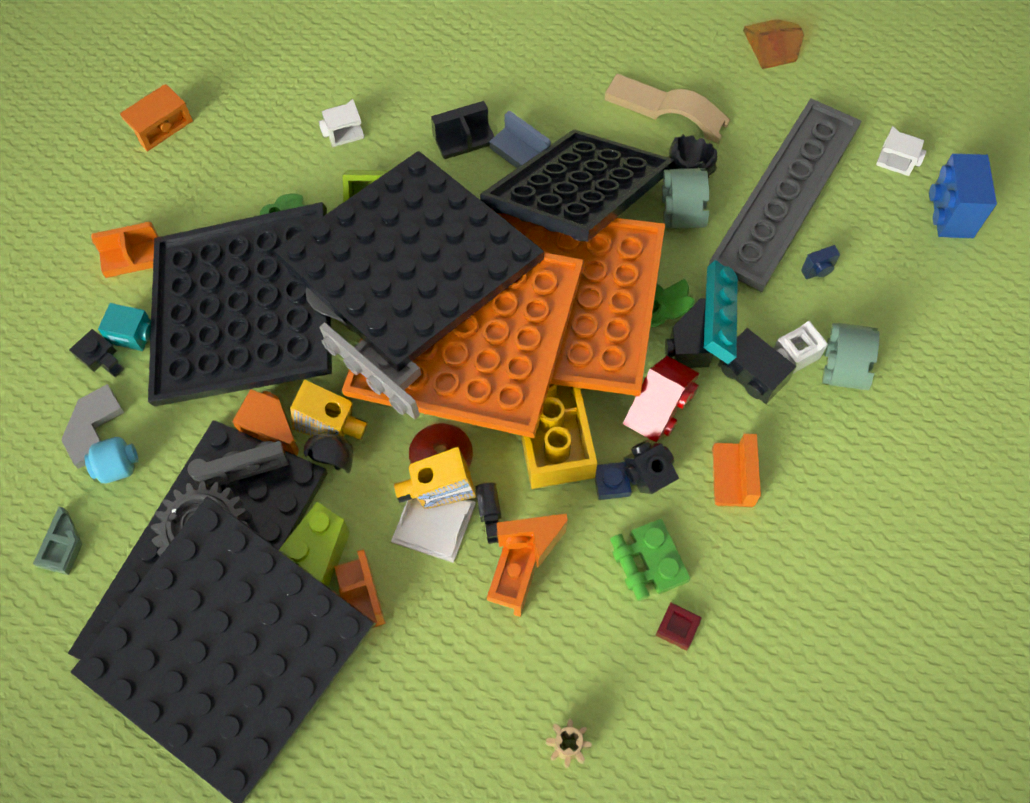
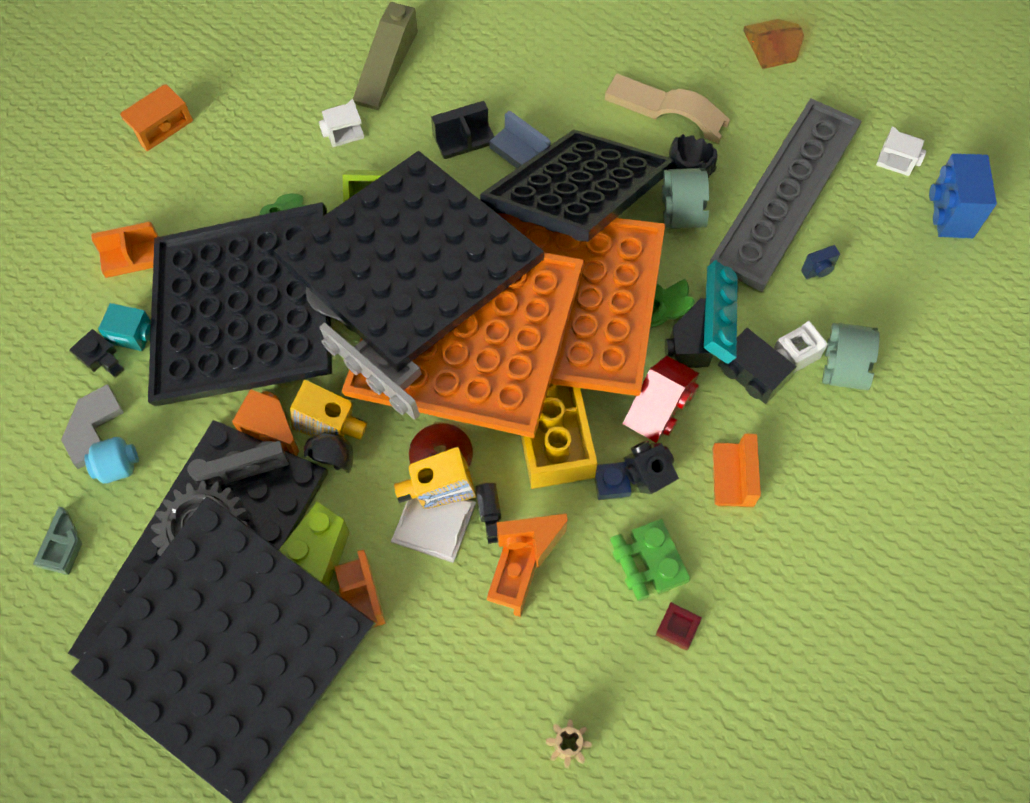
(389, 47): none -> olive slope

